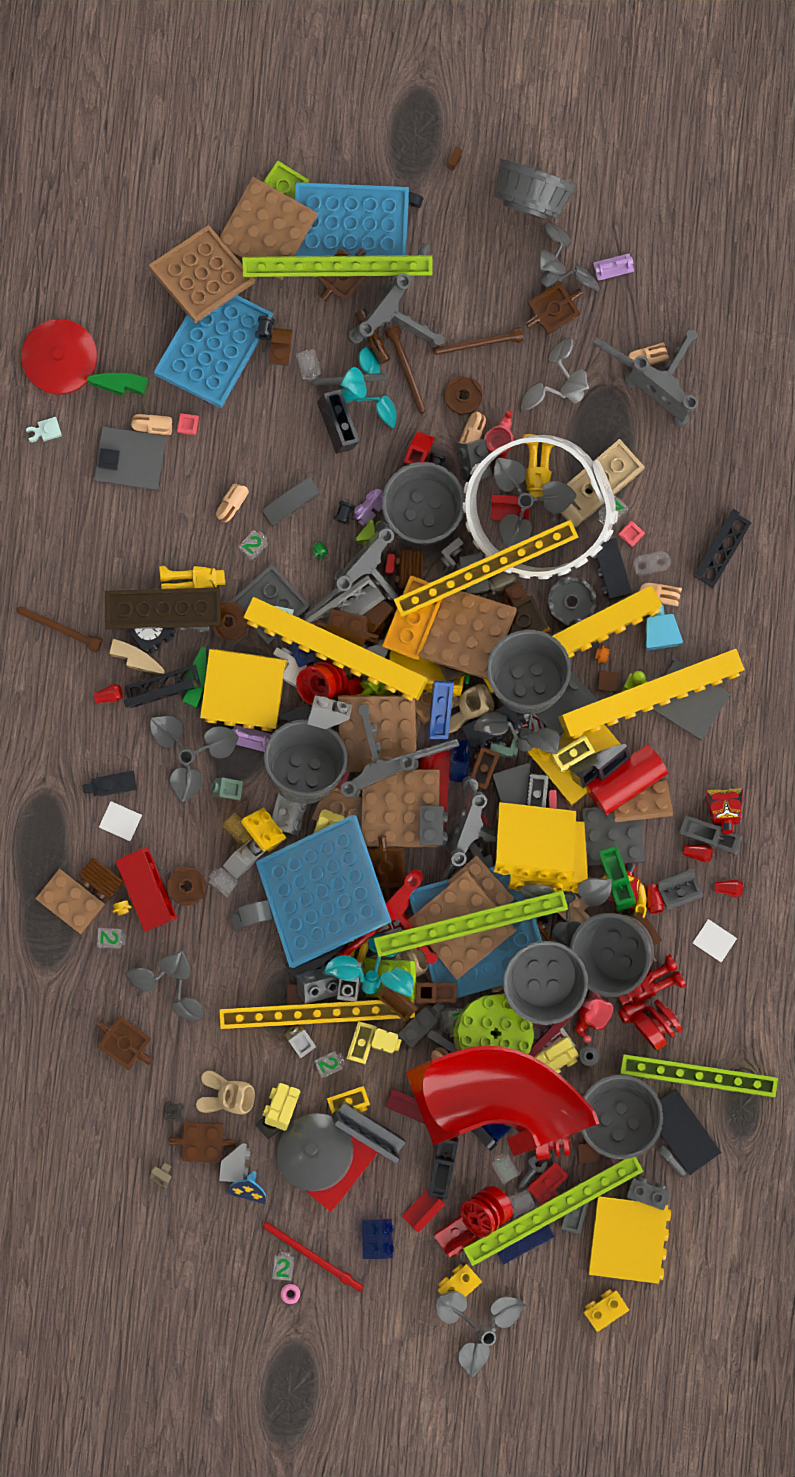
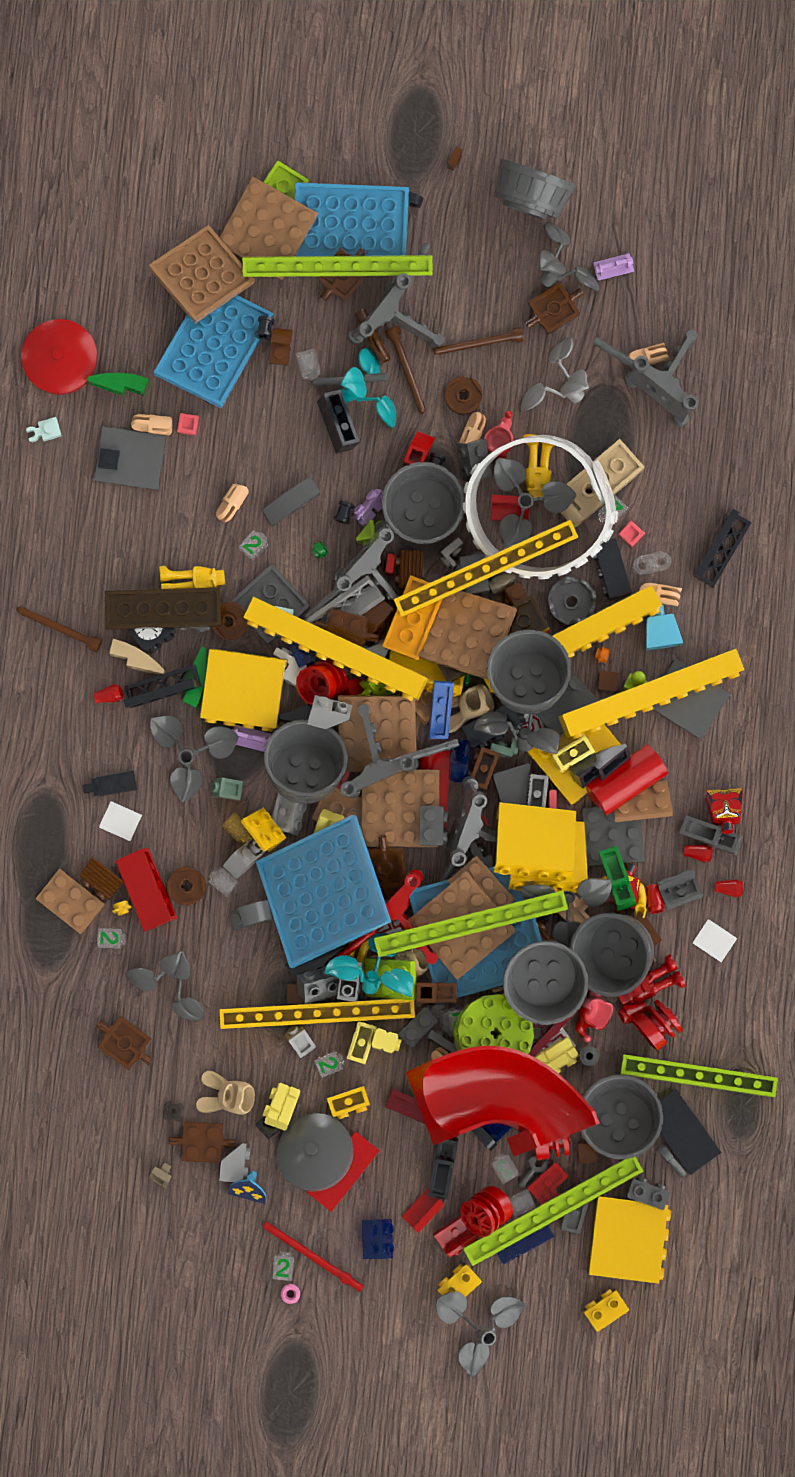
(368, 1131): fence -> none
(398, 1003): reddish brown tile -> none

